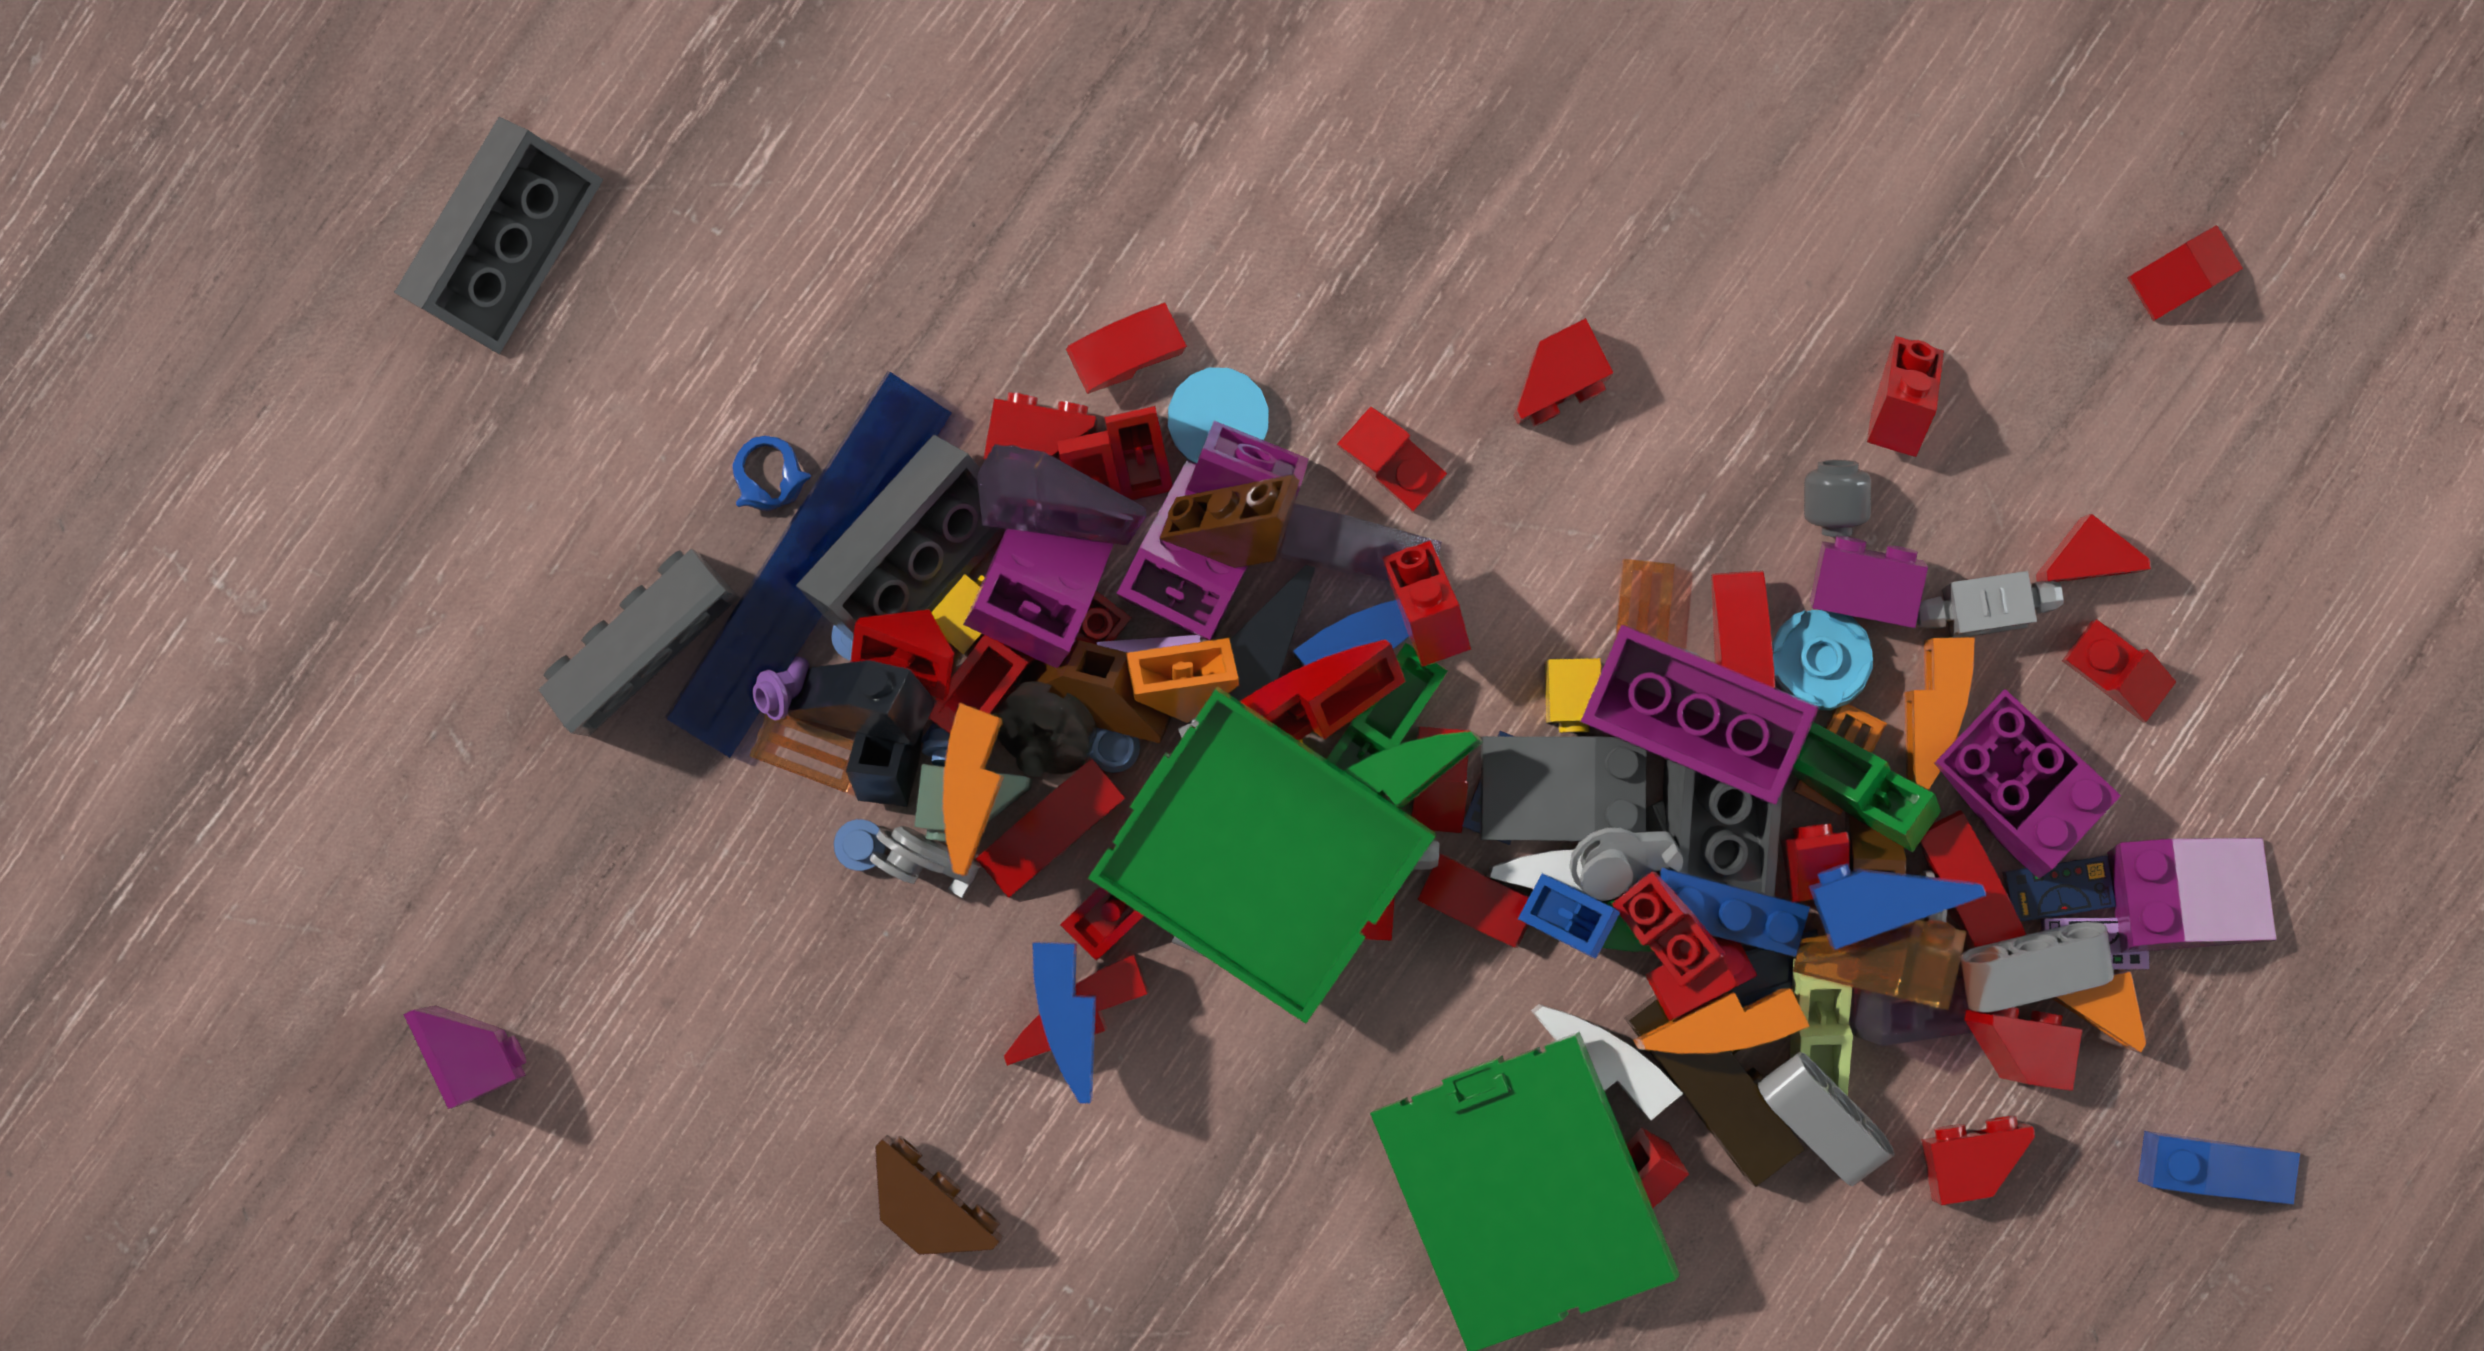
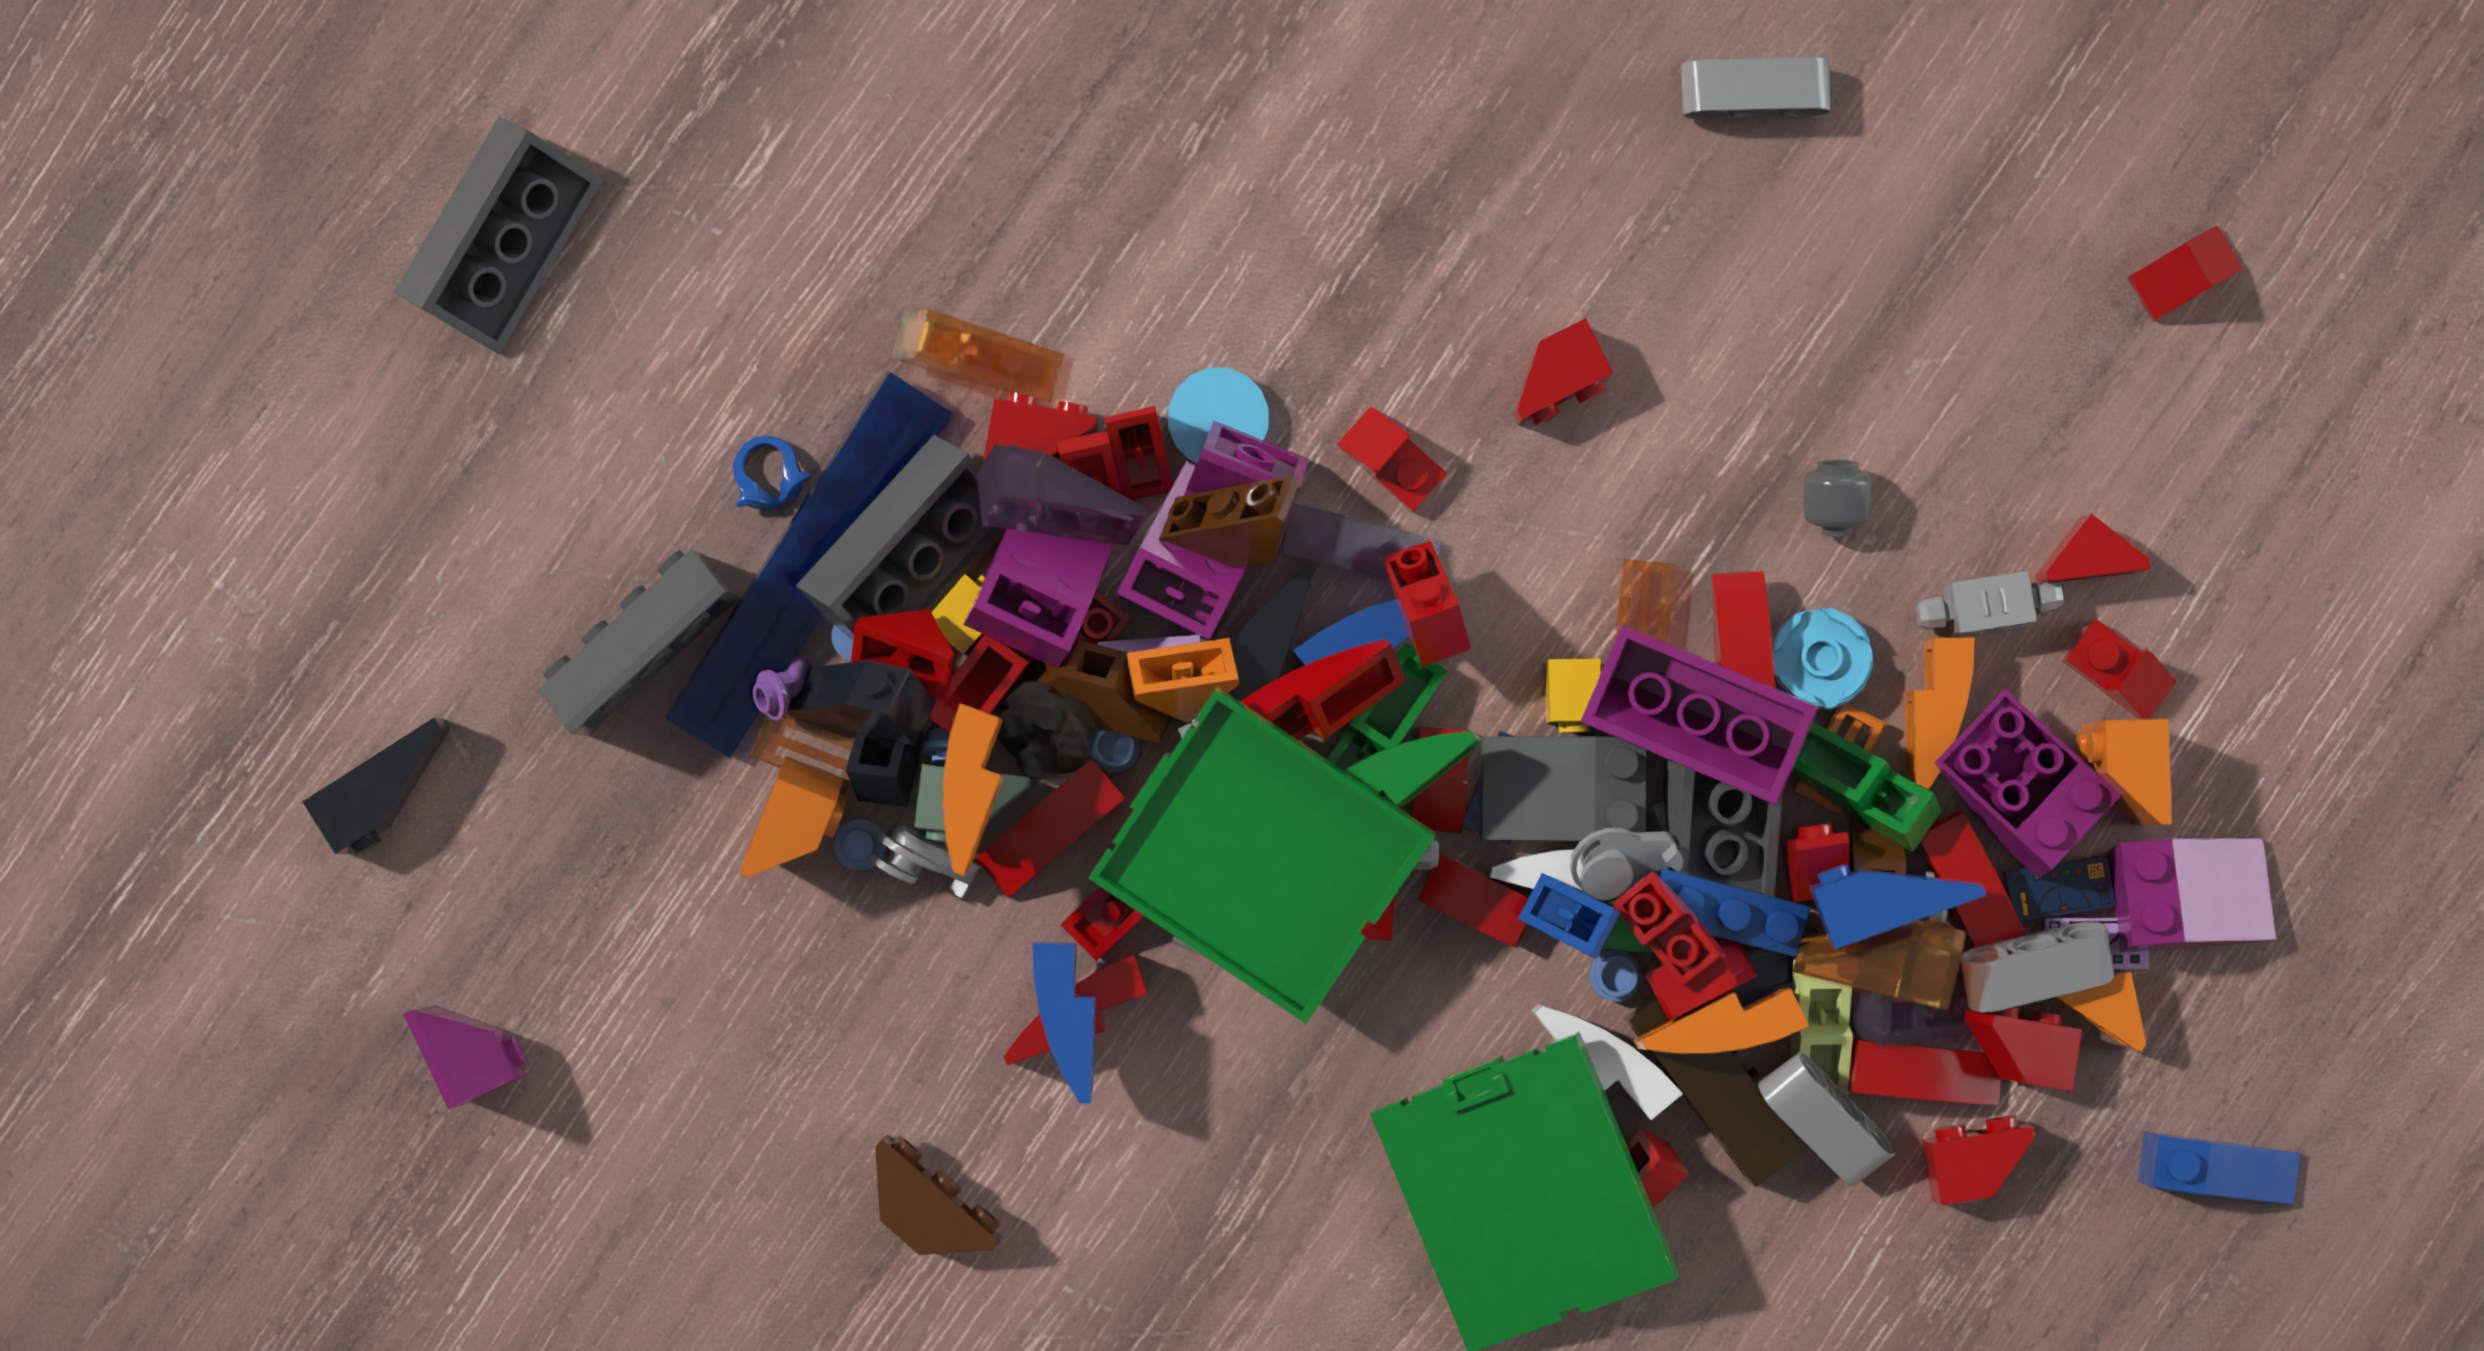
(372, 794): none -> black slope
(796, 816): none -> orange slope
(976, 354): none -> clear orange slope
(1126, 346): red slope -> none
(1615, 975): none -> medium blue plate
(1755, 88): none -> light grey beam
(1869, 582): magenta brick -> none
(1906, 396): red slope -> none
(1923, 1073): none -> red slope
(2133, 761): none -> orange slope

